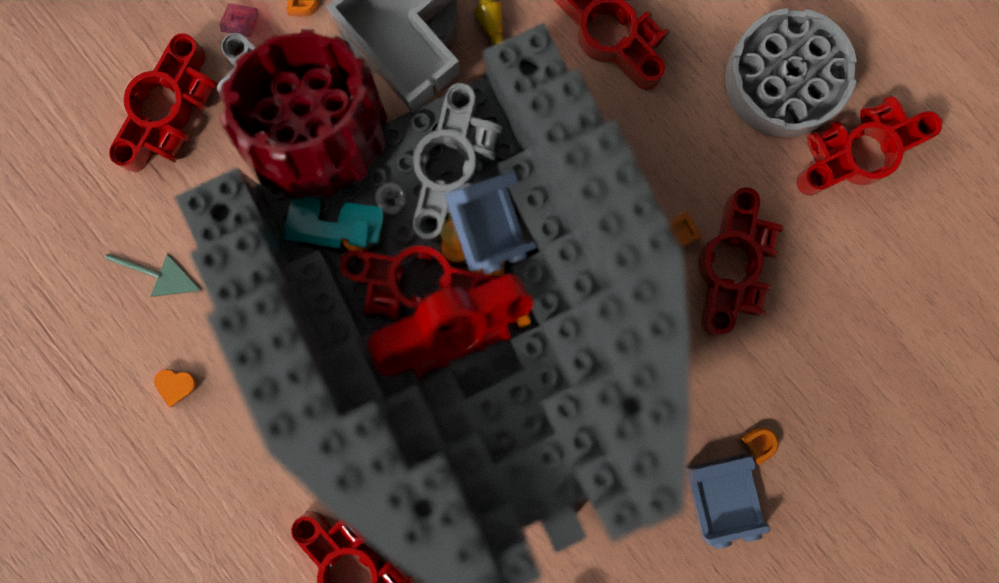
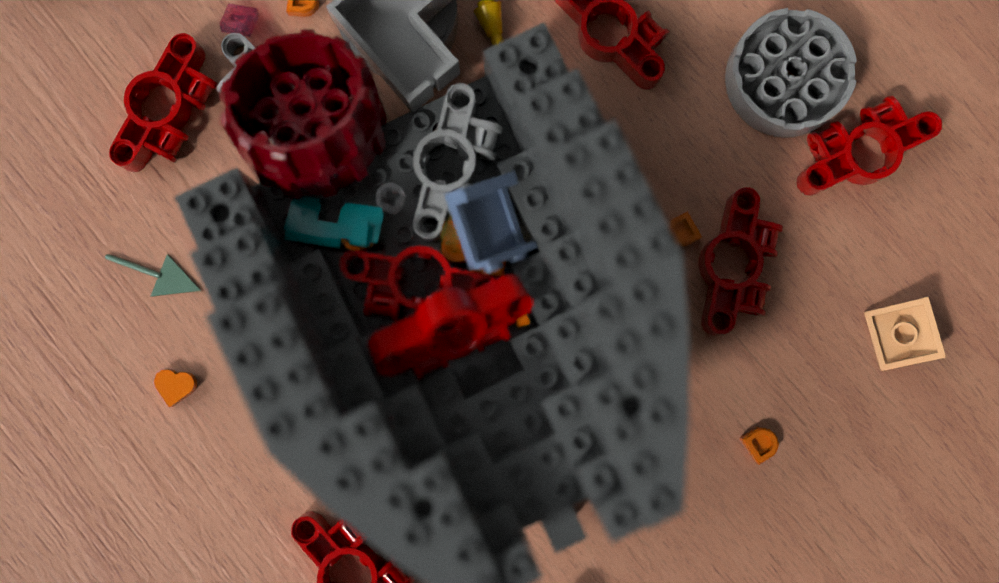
(726, 500): sand blue panel -> none
(905, 334): none -> light nougat slope

